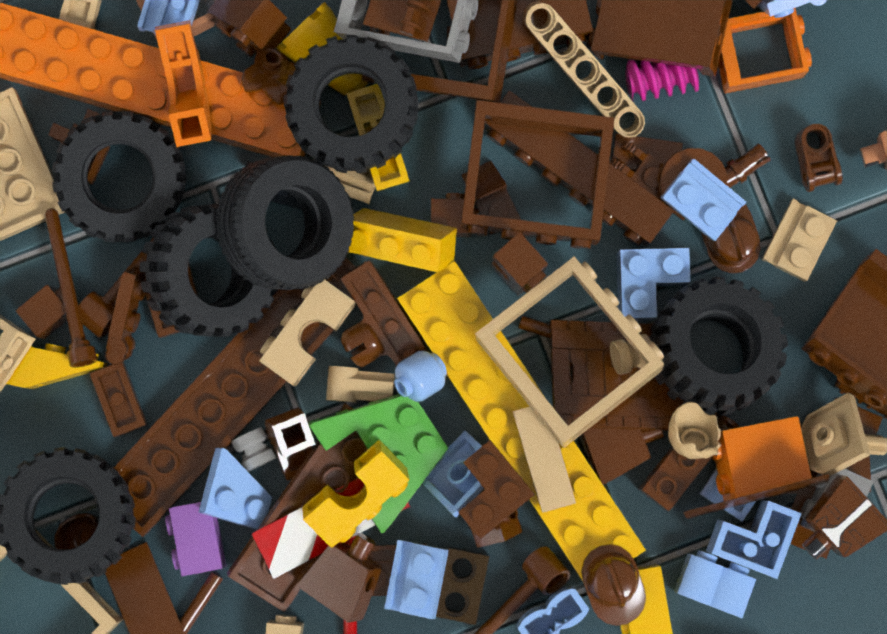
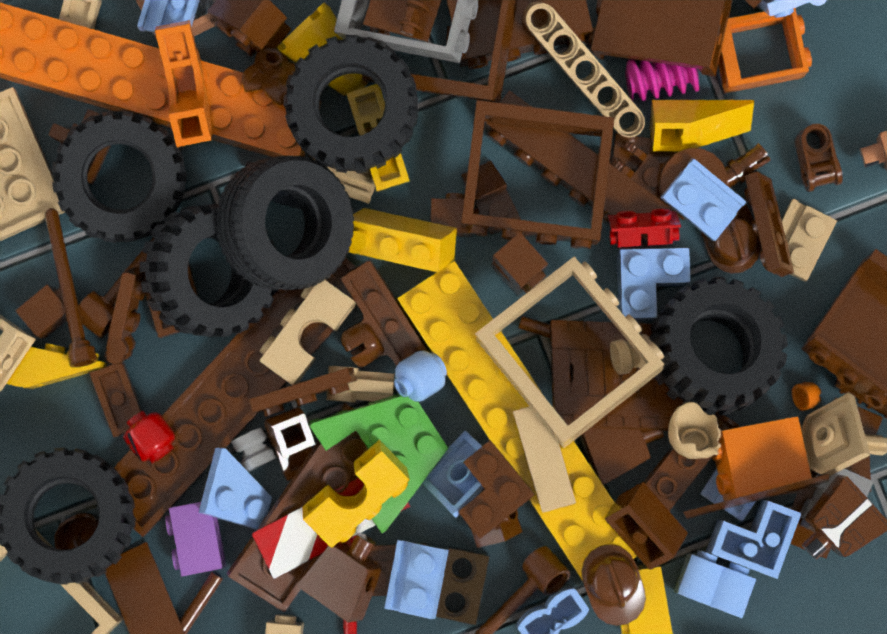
(149, 436): none -> red head
(303, 392): none -> reddish brown plate
(646, 526): none -> reddish brown brick
(659, 225): none -> red hinge
(697, 123): none -> yellow slope
(768, 224): none -> reddish brown plate
(806, 395): none -> orange hinge

